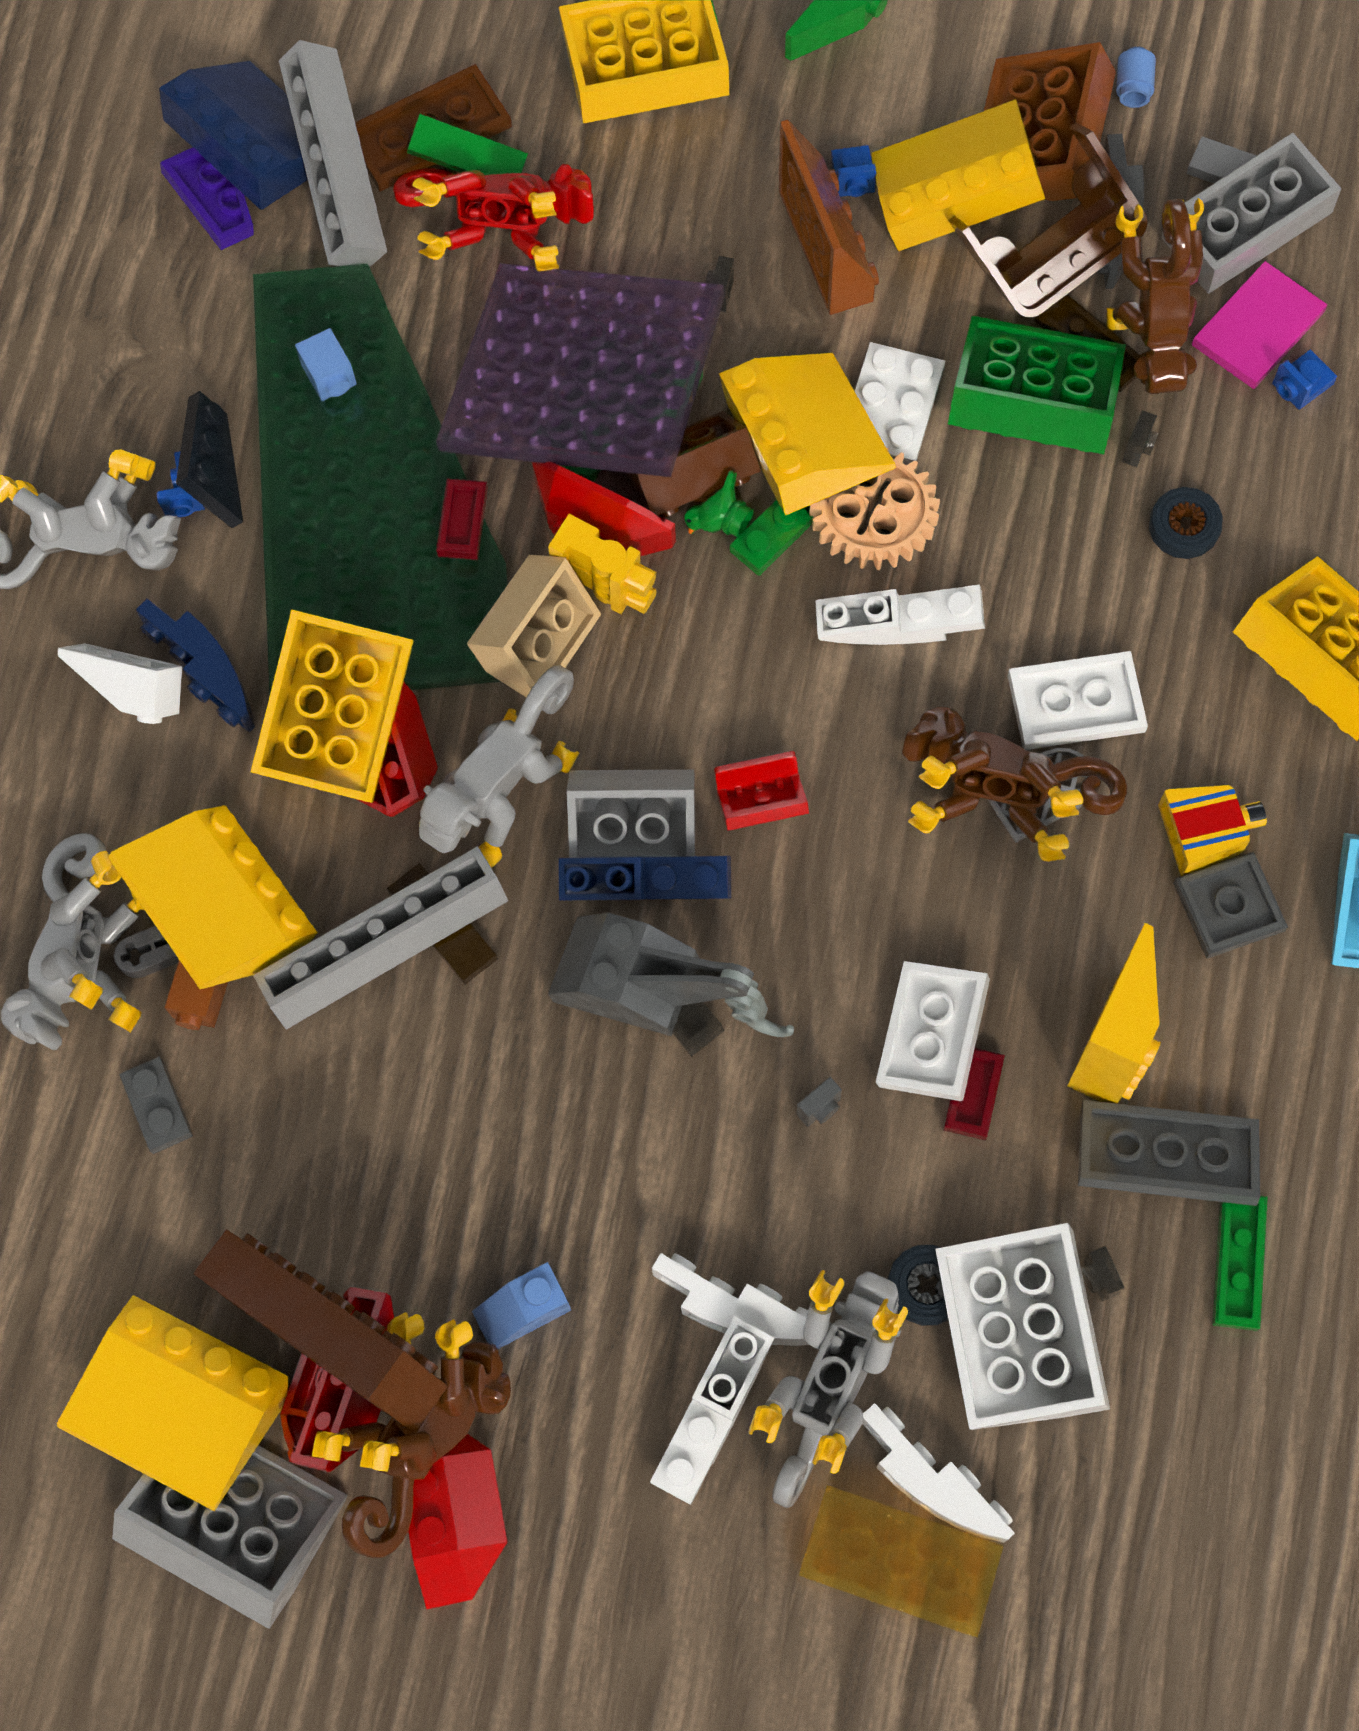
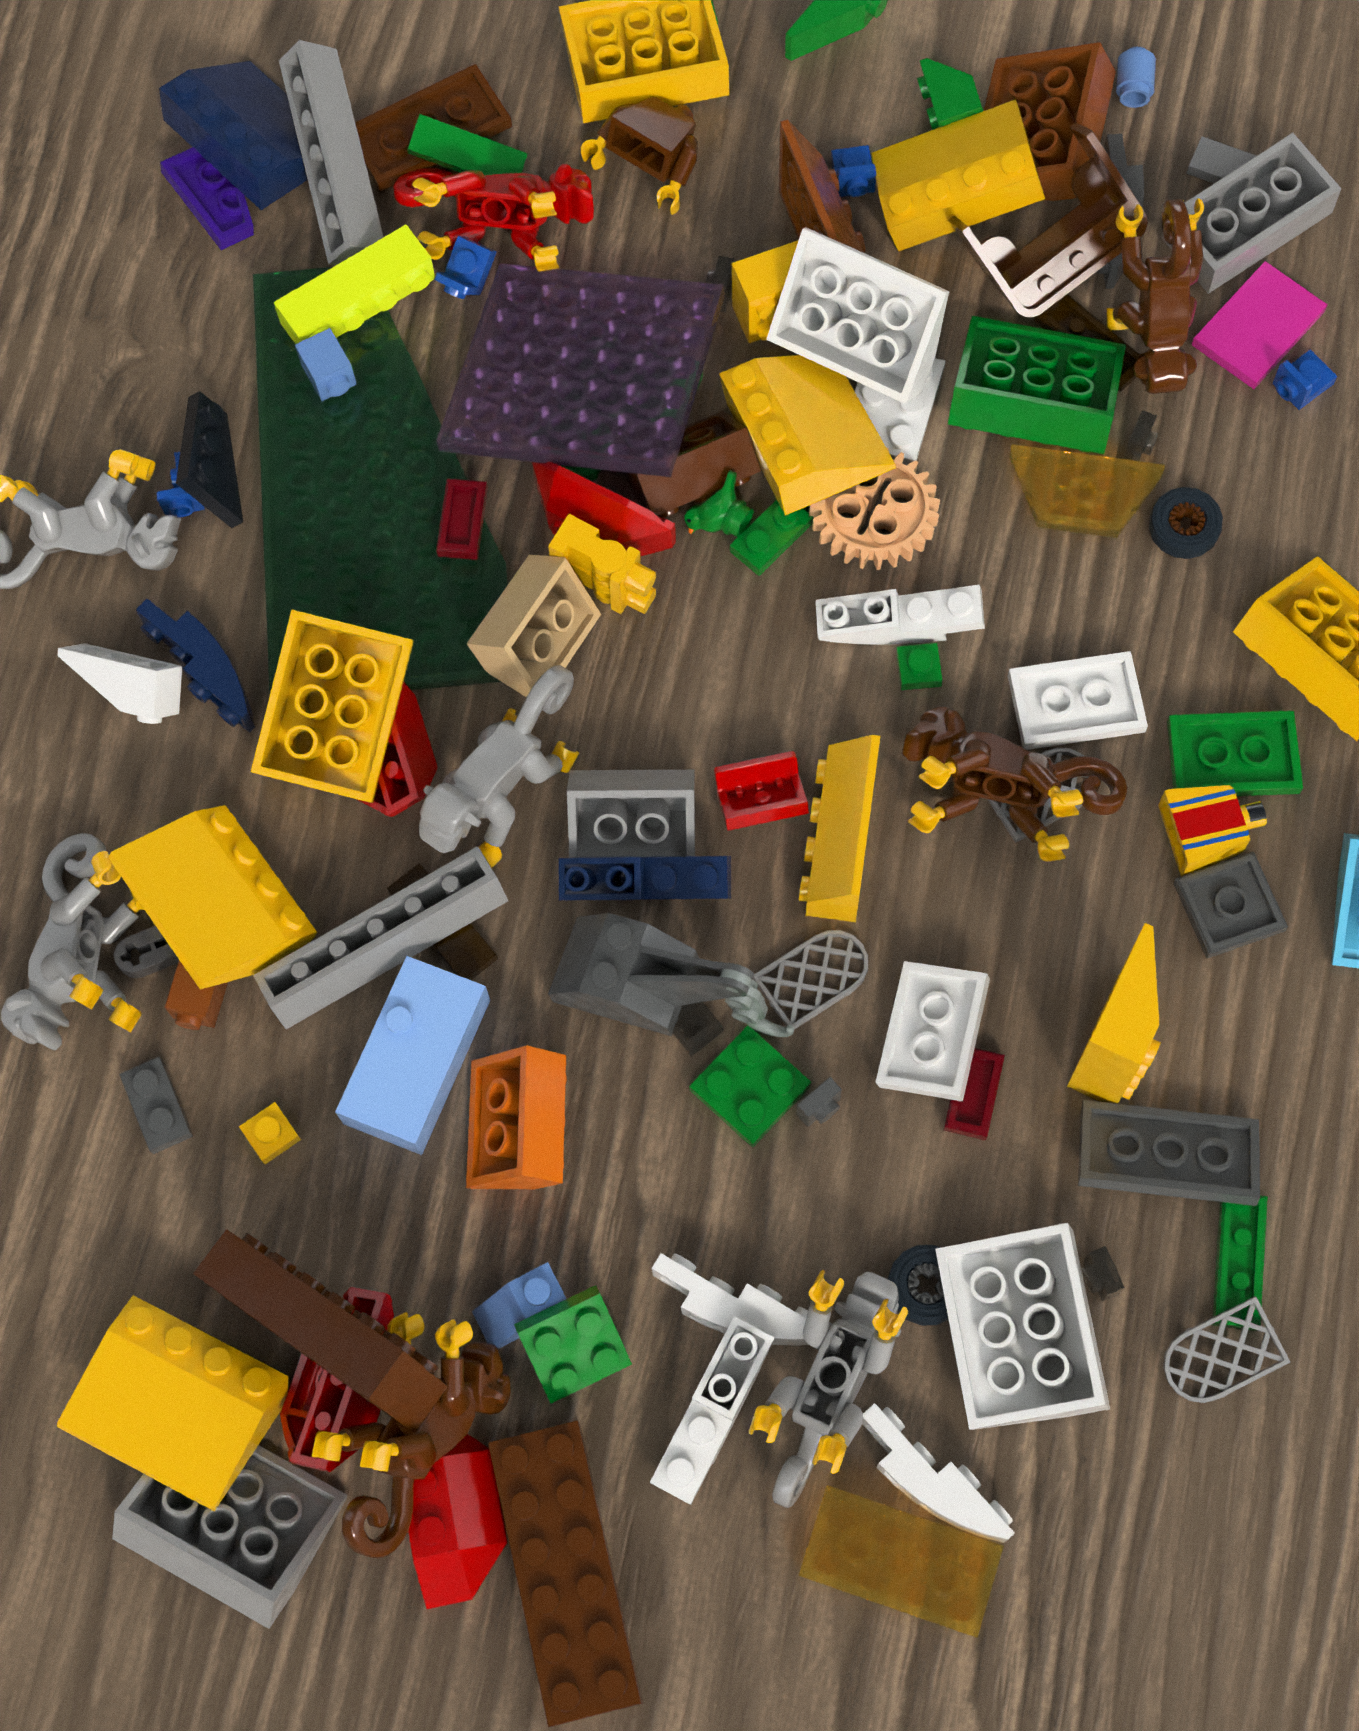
(269, 1133): none -> yellow plate
(357, 287): none -> neon yellow brick
(413, 1055): none -> light blue brick
(466, 268): none -> blue bracket
(516, 1120): none -> orange slope
(565, 1574): none -> reddish brown brick
(573, 1344): none -> green plate
(653, 139): none -> reddish brown torso
(750, 1086): none -> green plate
(758, 287): none -> yellow slope
(806, 946): none -> light grey window
(841, 829): none -> yellow slope
(859, 316): none -> white slope
(919, 666): none -> green plate
(950, 91): none -> green slope
(1082, 489): none -> clear yellow wing
(1227, 1388): none -> light grey window
(1241, 749): none -> green plate

